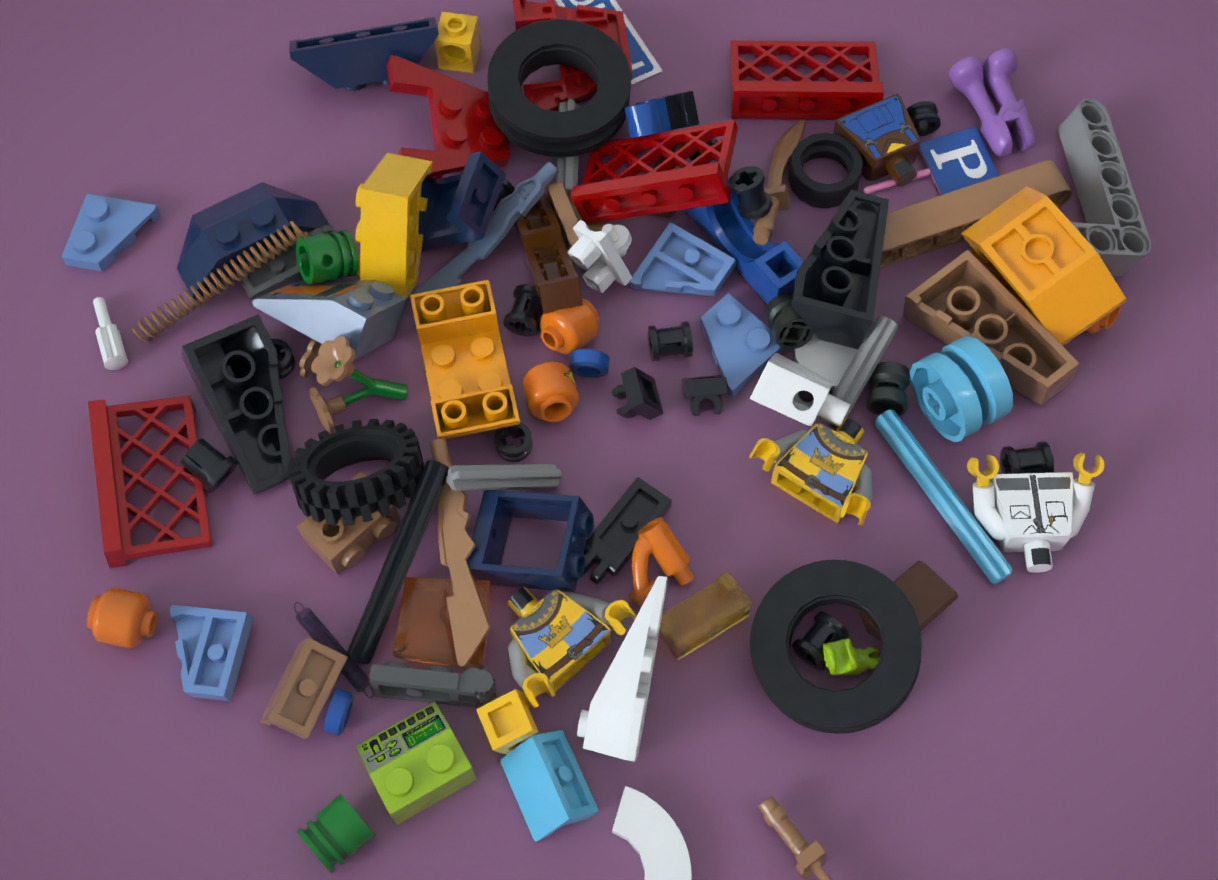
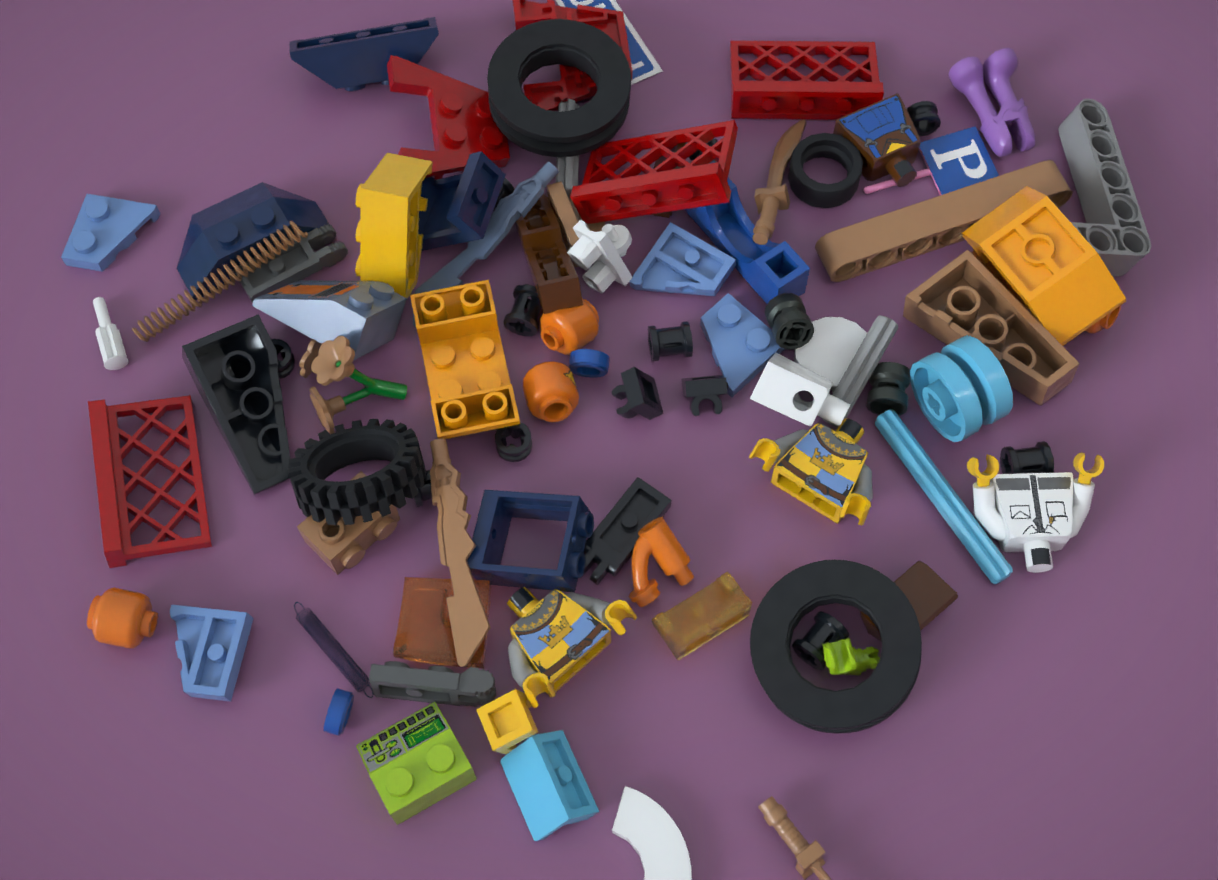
(208, 464): black bush -> none
(304, 688): medium nougat panel -> none
(327, 257): green piece -> none
(336, 833): green piece -> none
(398, 562): black axle -> none
(458, 42): yellow brick -> none
(503, 477): light grey axle -> none
(620, 704): white wedge -> none
(662, 114): leg -> none
(750, 191): black bush -> none
(841, 274): black wedge -> none

